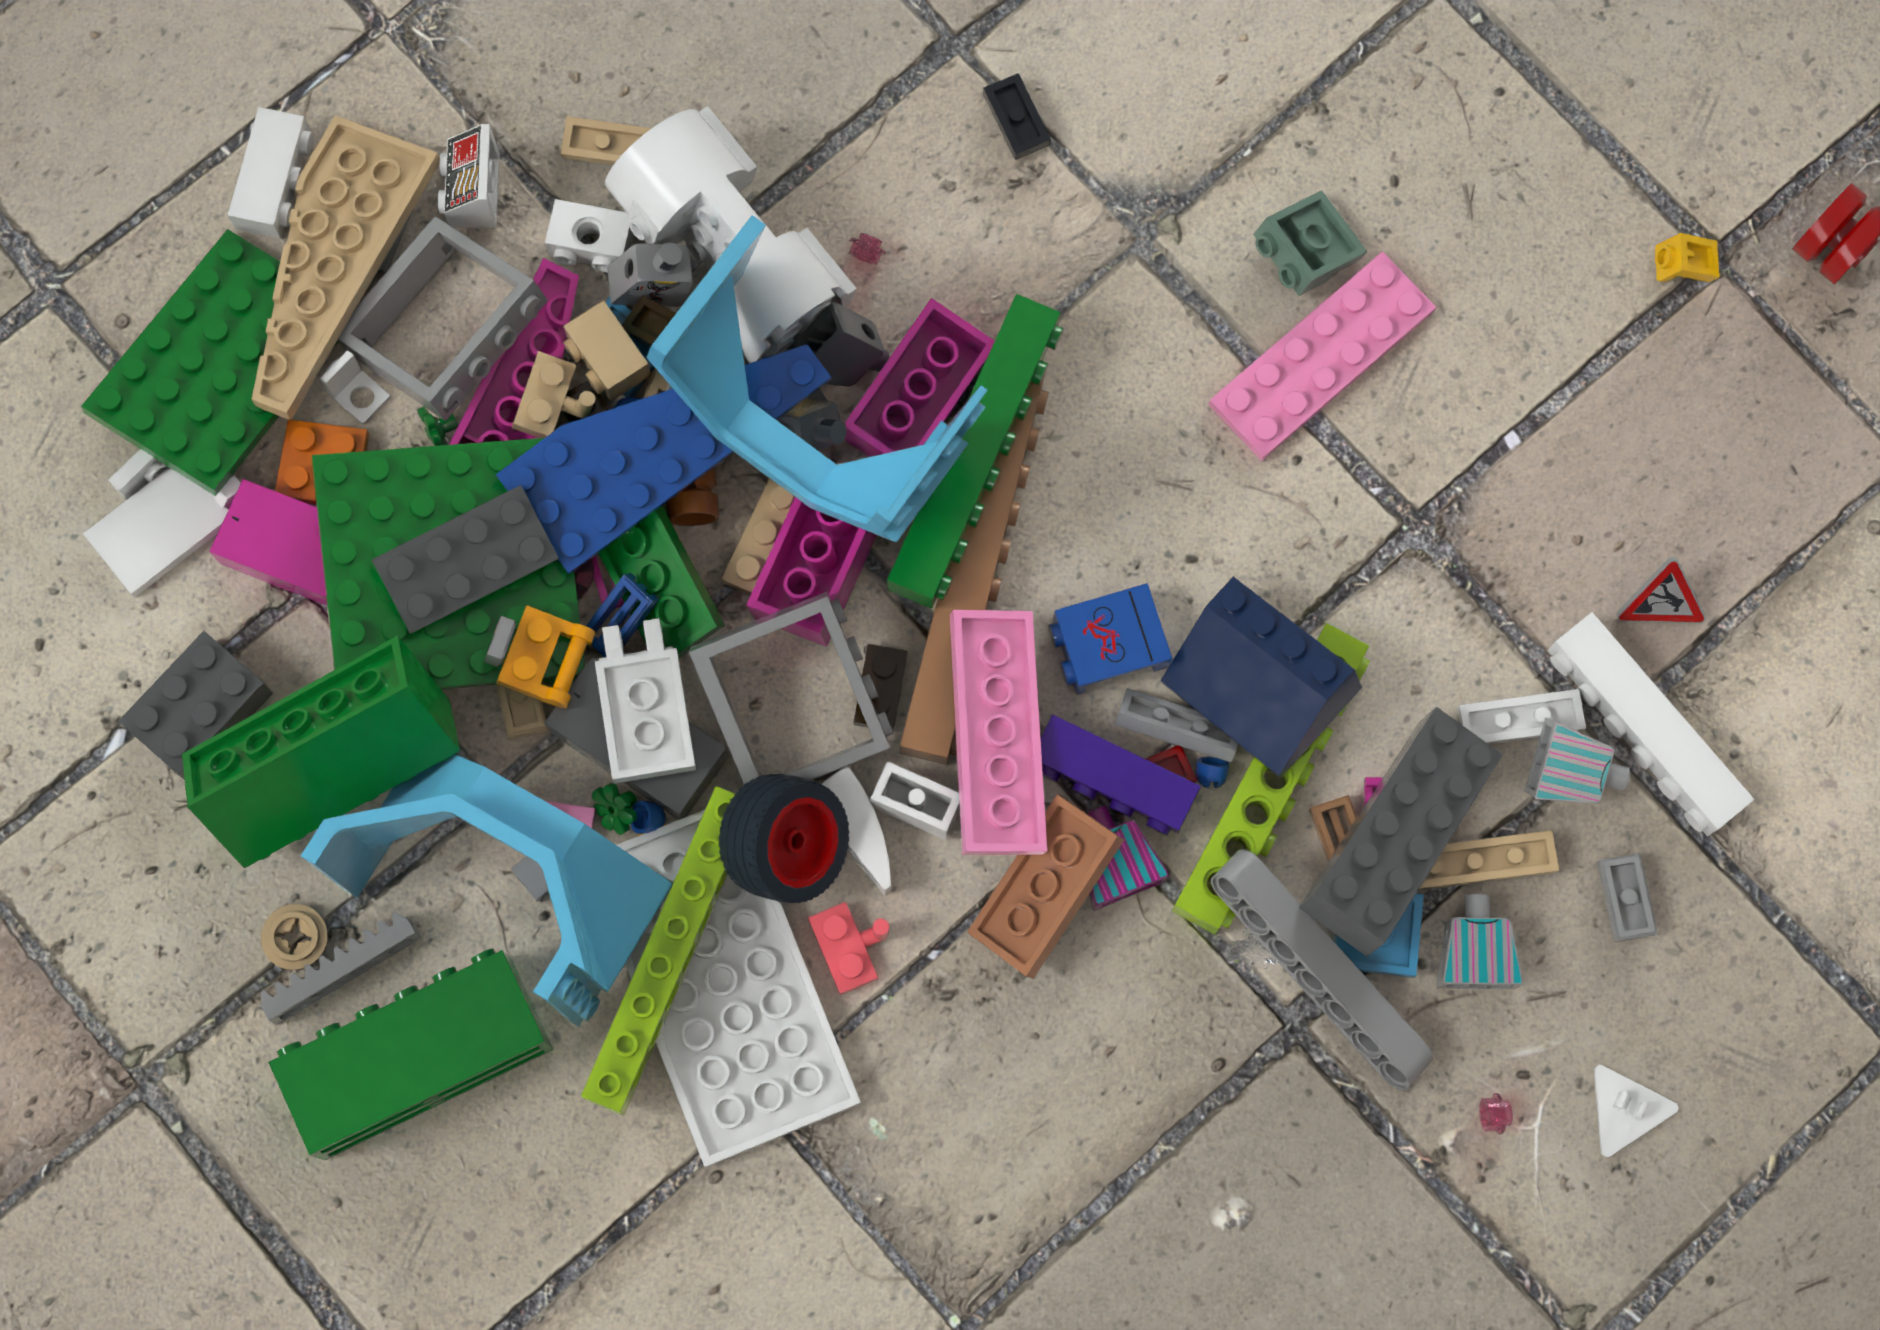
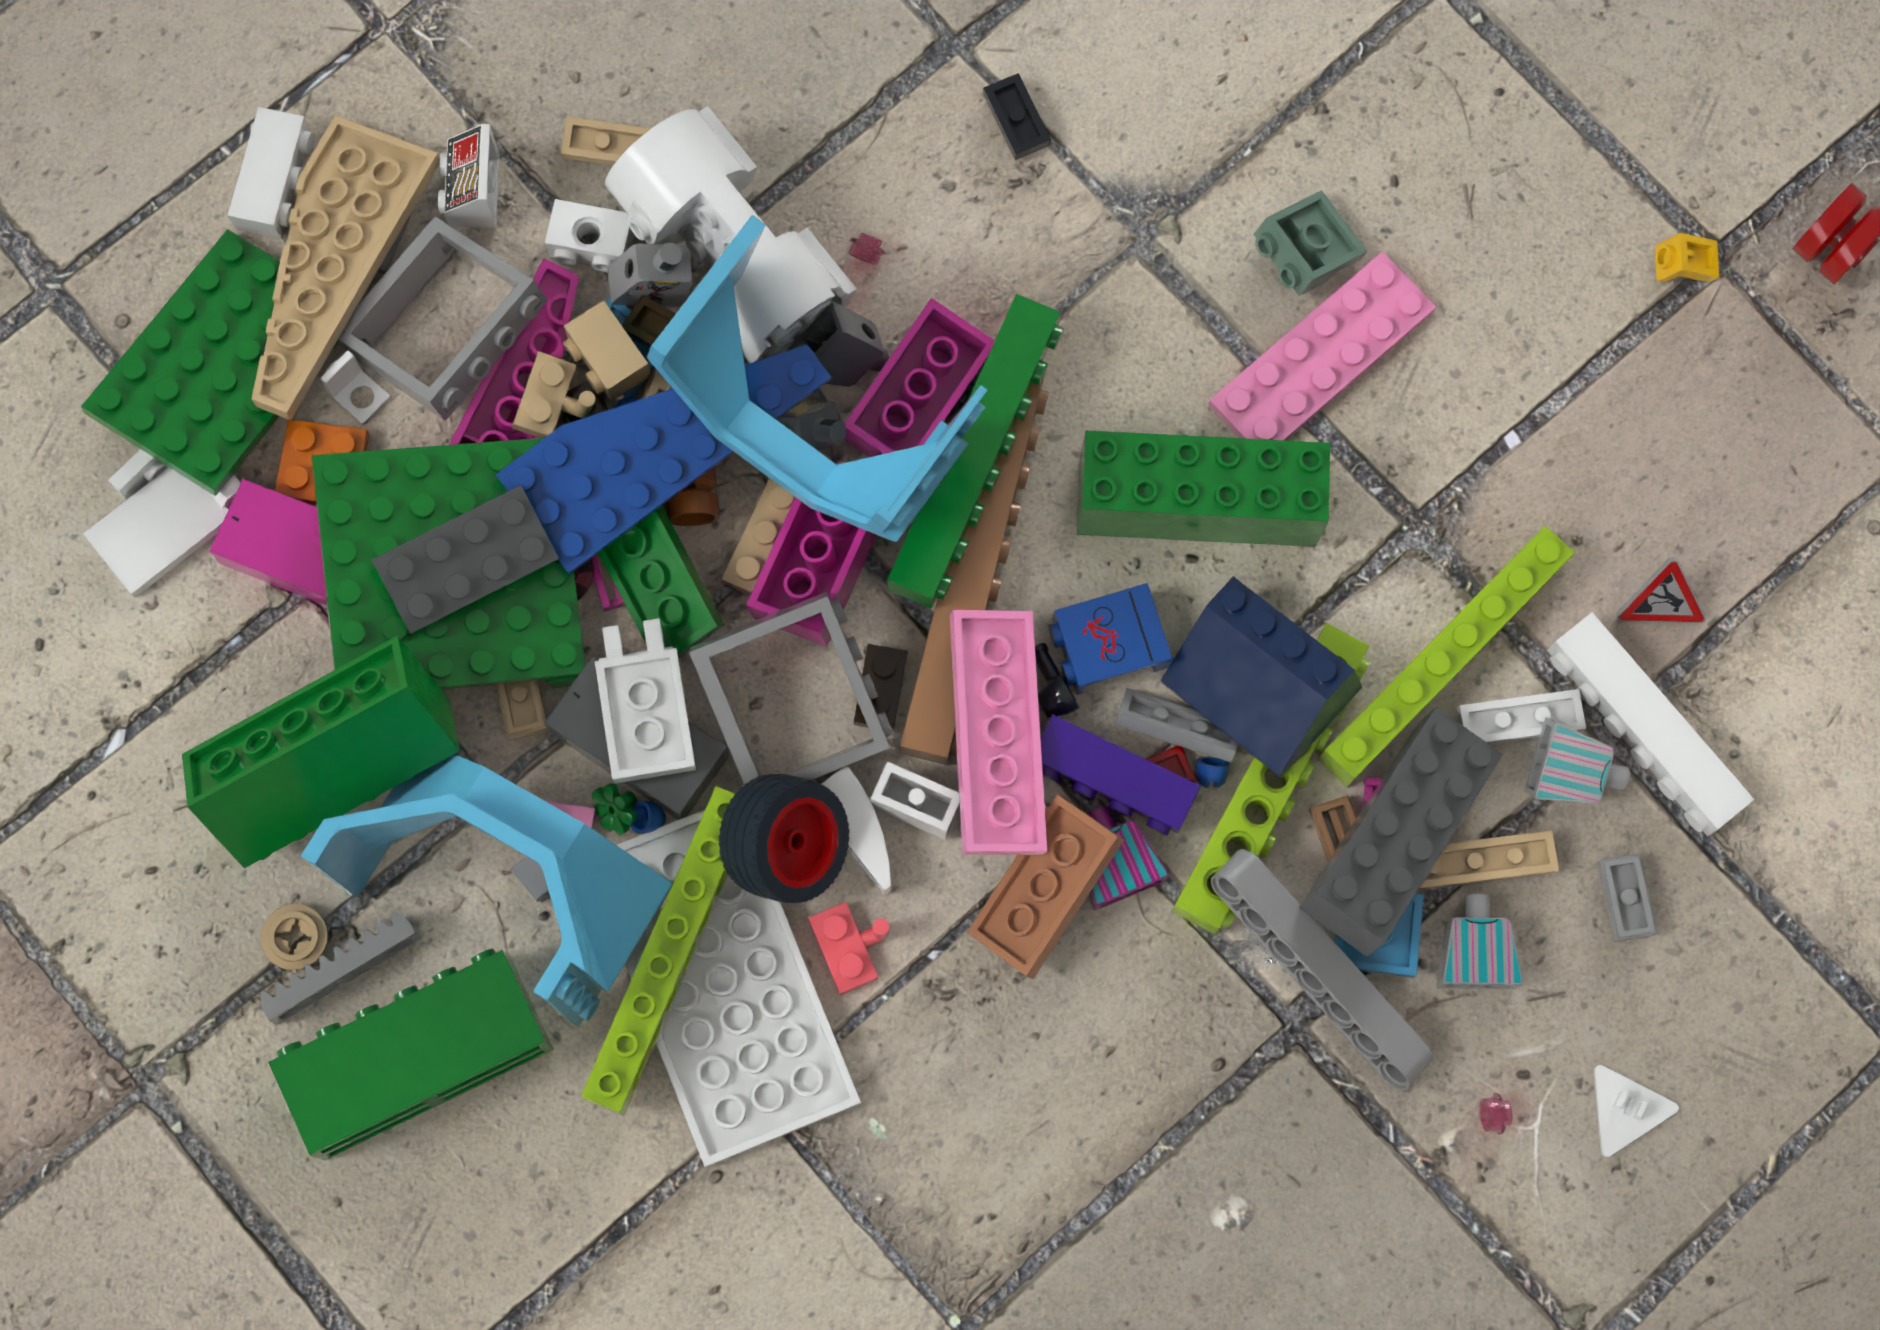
(194, 701): dark grey brick -> none
(436, 428): green plant -> none
(500, 641): light grey tile -> none
(532, 651): light orange plate -> none
(638, 593): blue tile -> none
(1055, 695): none -> black bar
(1203, 488): none -> green brick
(1445, 656): none -> lime brick

